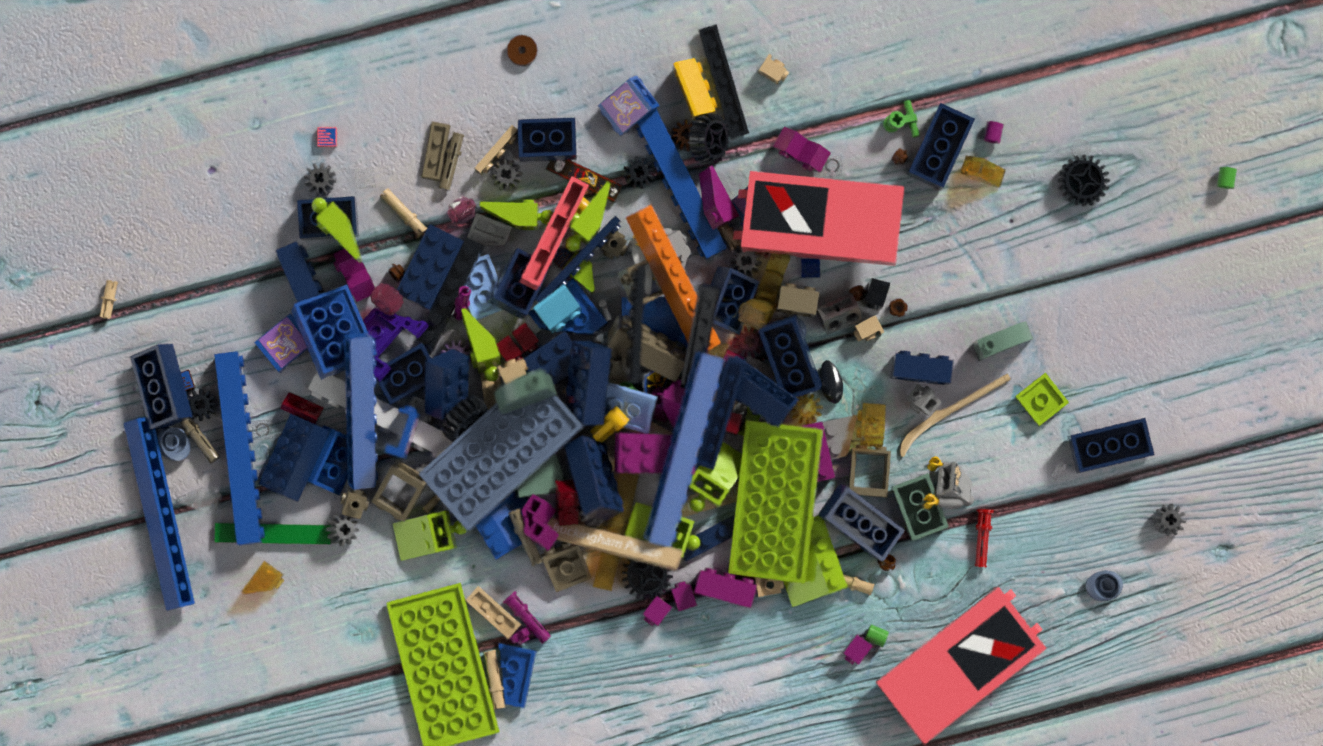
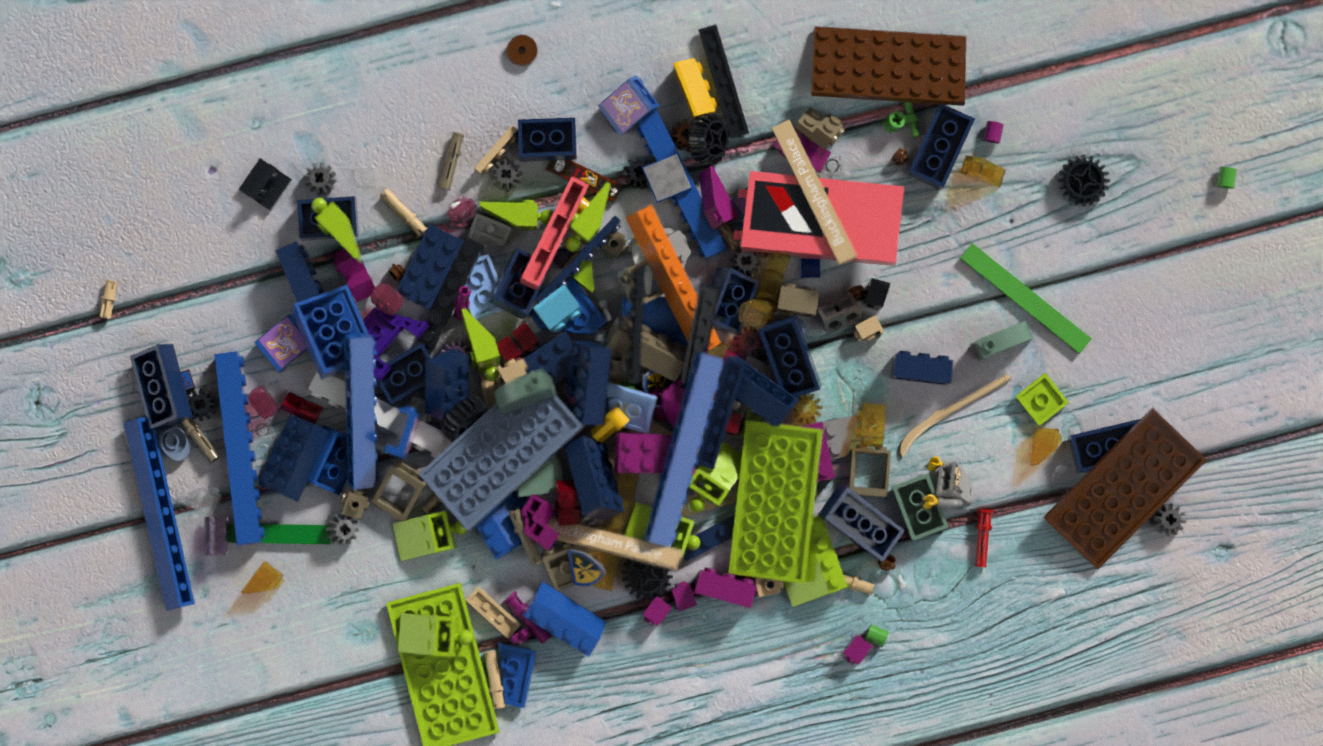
(215, 535): none -> clear purple brick
(263, 402): none -> clear pink gear
(265, 184): none -> black bracket
(327, 136): tile -> none
(428, 634): none -> lime slope
(436, 151): dark tan tile -> none
(564, 618): none -> blue slope
(585, 568): none -> shield
(667, 178): none -> flat silver tile
(773, 70): tan brick -> none
(814, 192): none -> tan tile
(820, 129): none -> dark tan plate
(831, 382): black arm -> none
(889, 66): none -> reddish brown plate
(898, 302): reddish brown plate -> none
(923, 400): light grey brick -> none
(961, 664): coral piece -> none
(1025, 298): none -> bright green tile
(1044, 443): none -> clear yellow slope
(1104, 585): sand blue hat -> none
(1125, 488): none -> reddish brown plate

